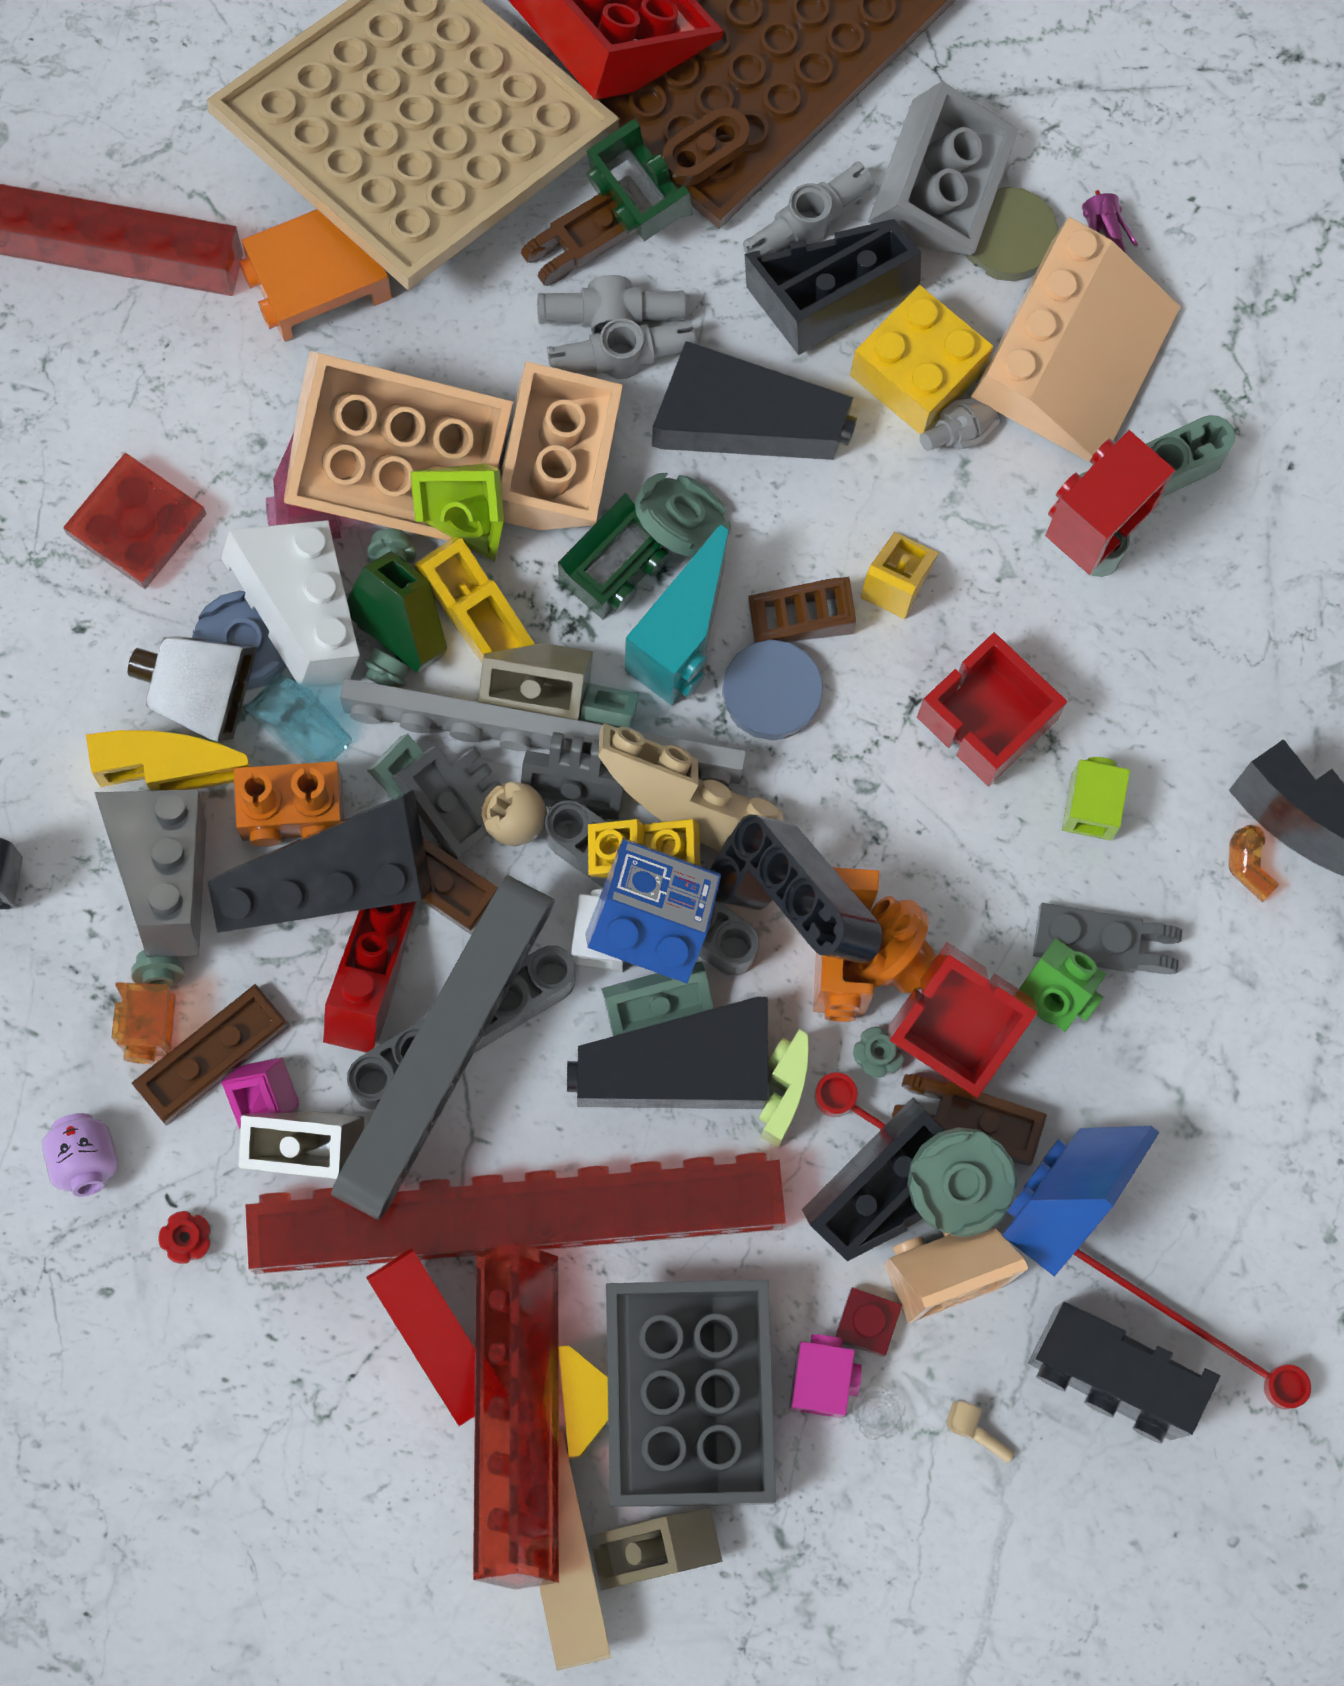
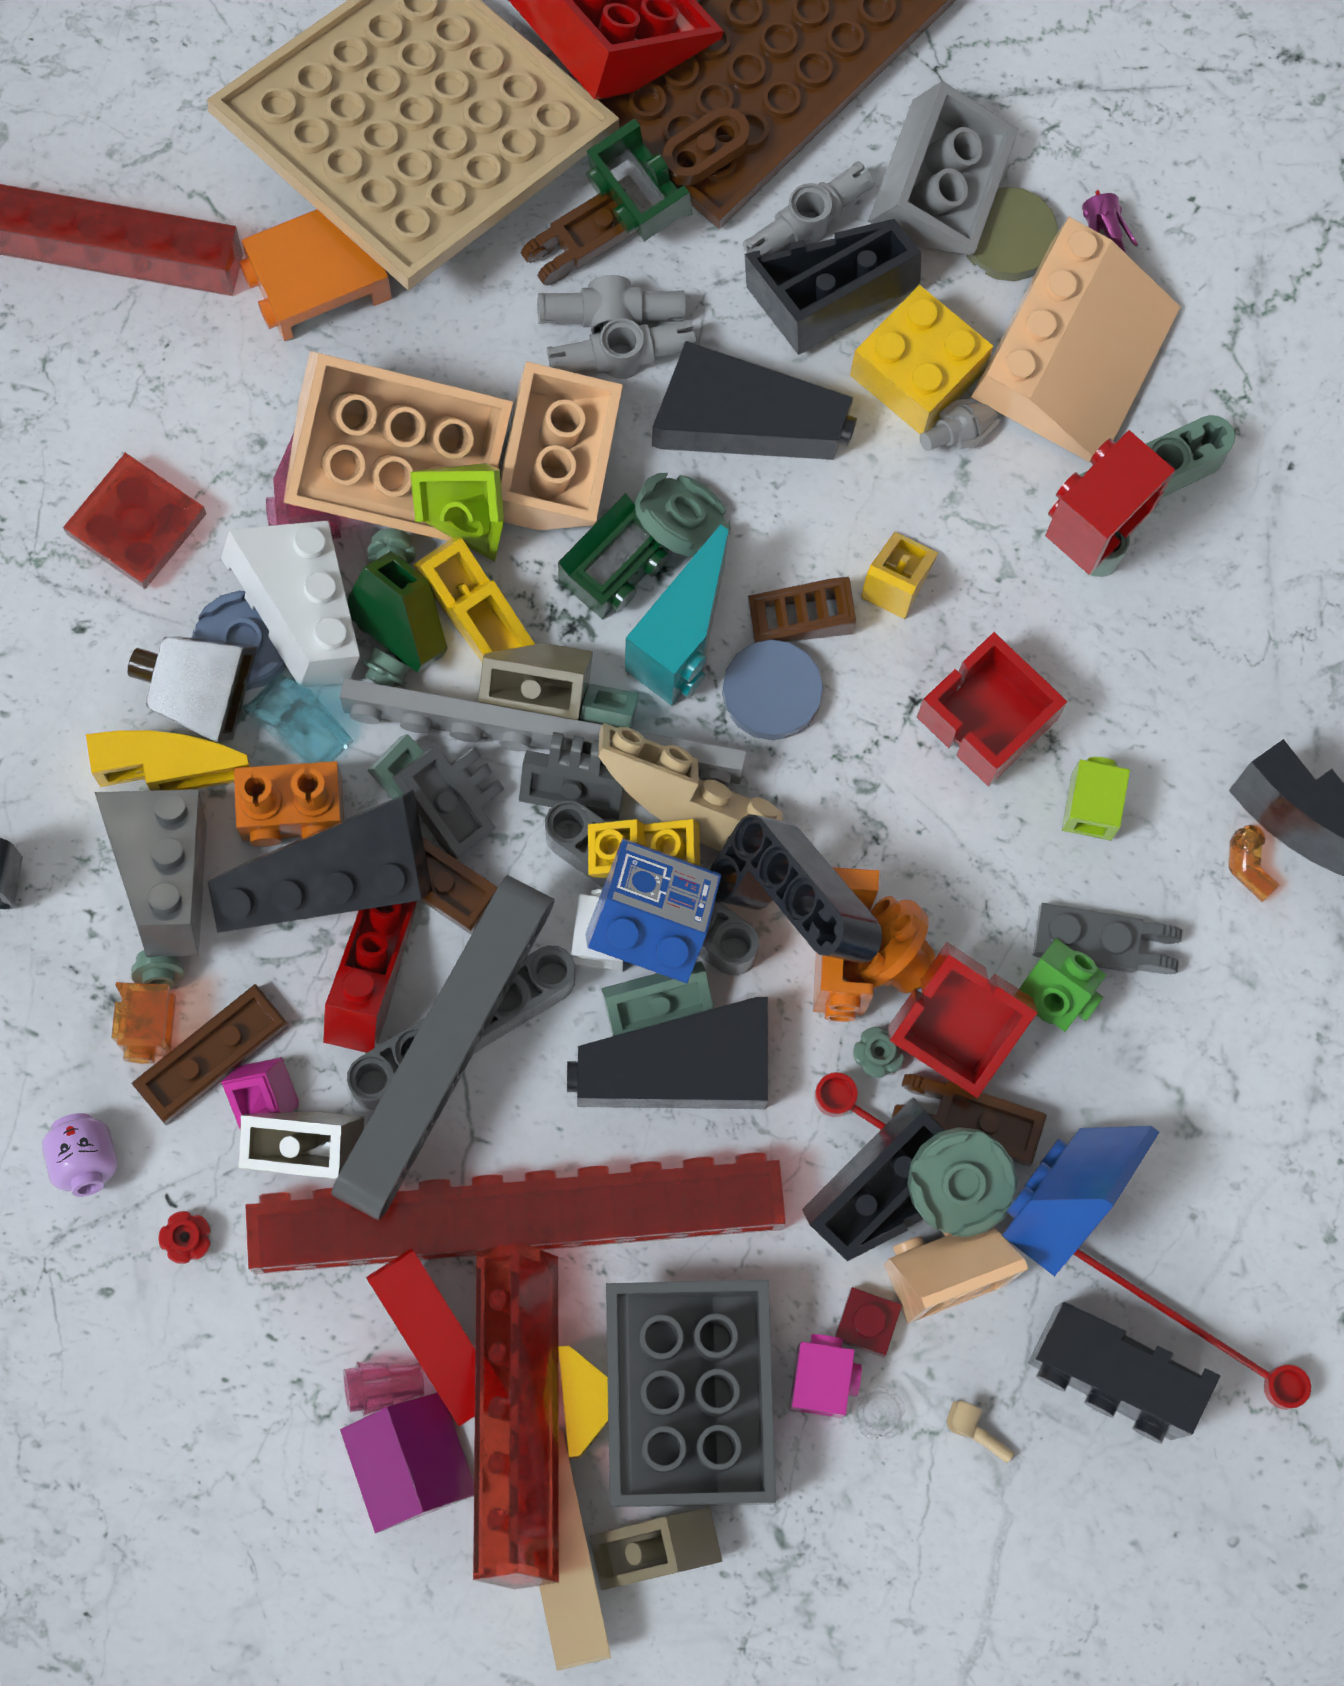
(380, 1385): none -> clear pink cone
(408, 1461): none -> magenta slope
(514, 813): tan piece -> none
(790, 1071): yellowish green slope -> none

